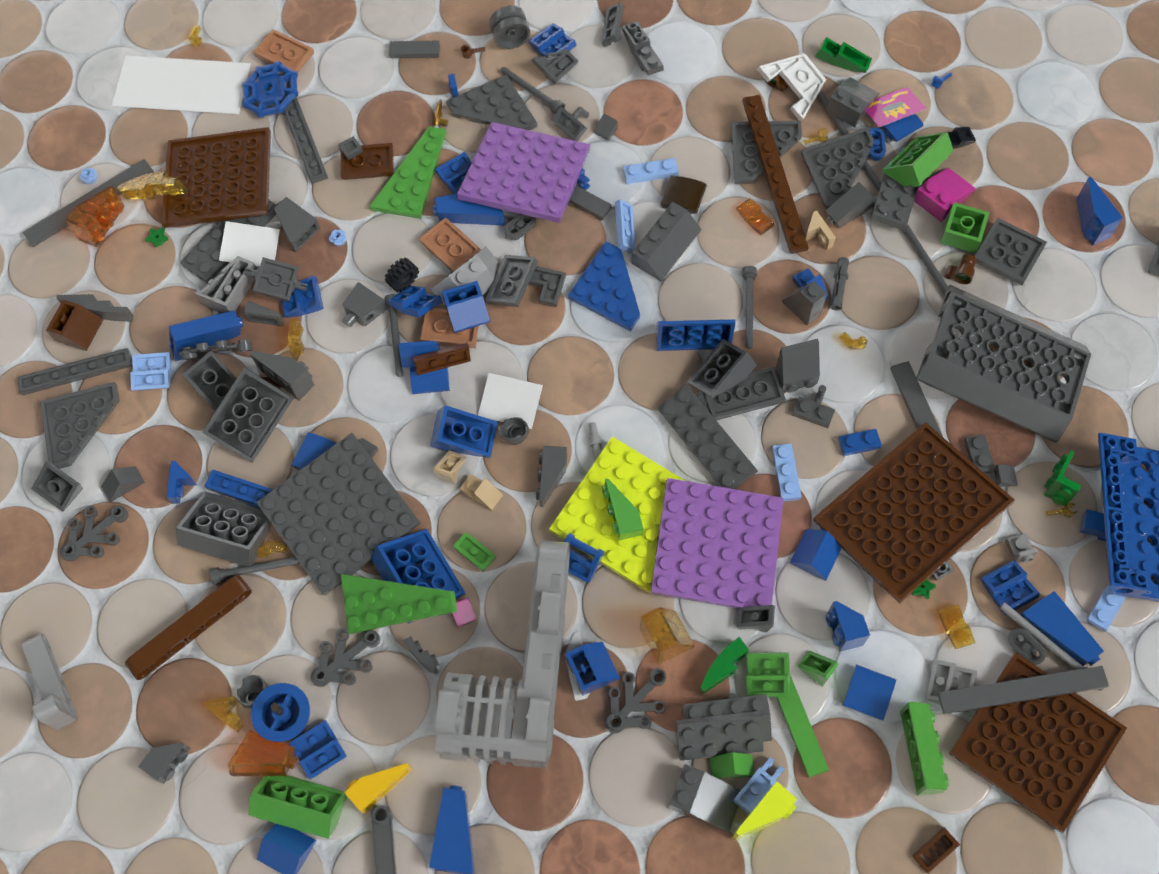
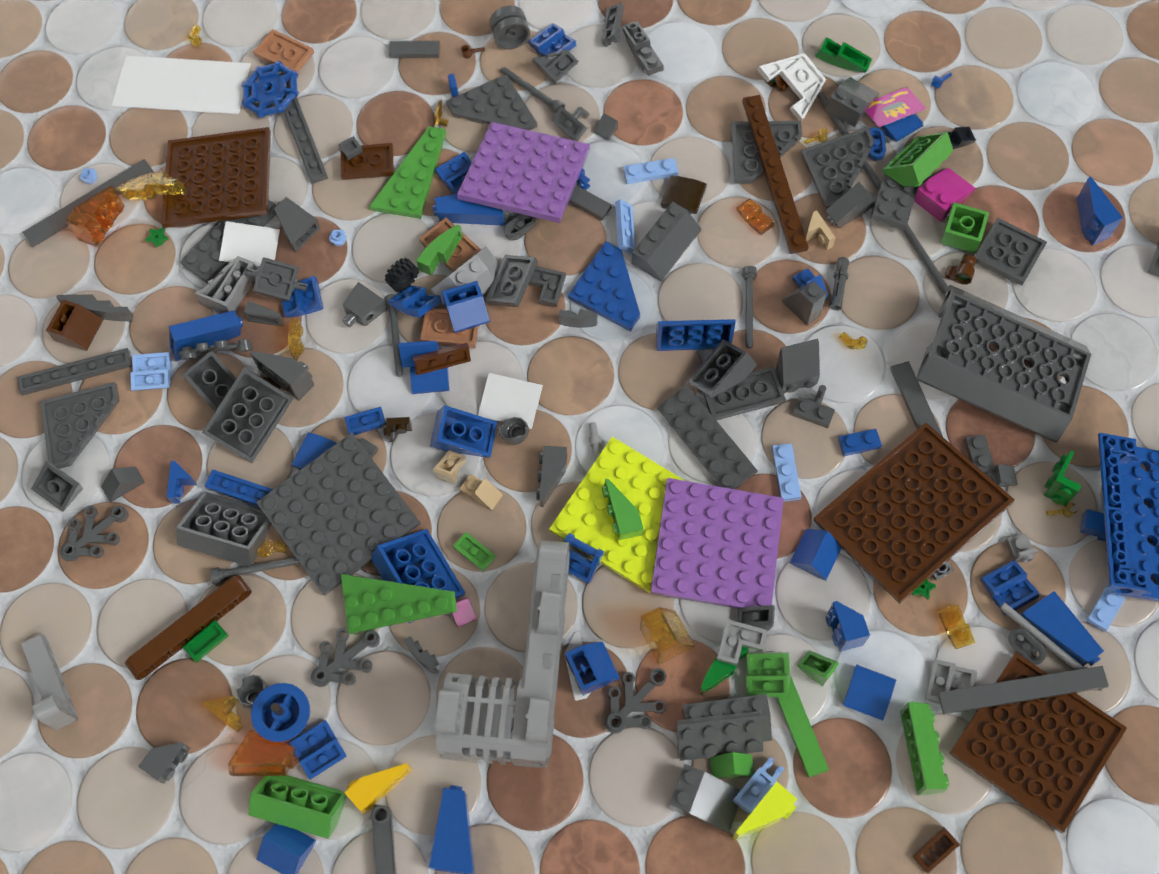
(205, 641): none -> green tile
(365, 421): none -> blue plate
(398, 425): none -> dark brown bracket
(439, 250): none -> bright green slope
(584, 319): none -> dark grey slope
(737, 636): none -> light grey plate

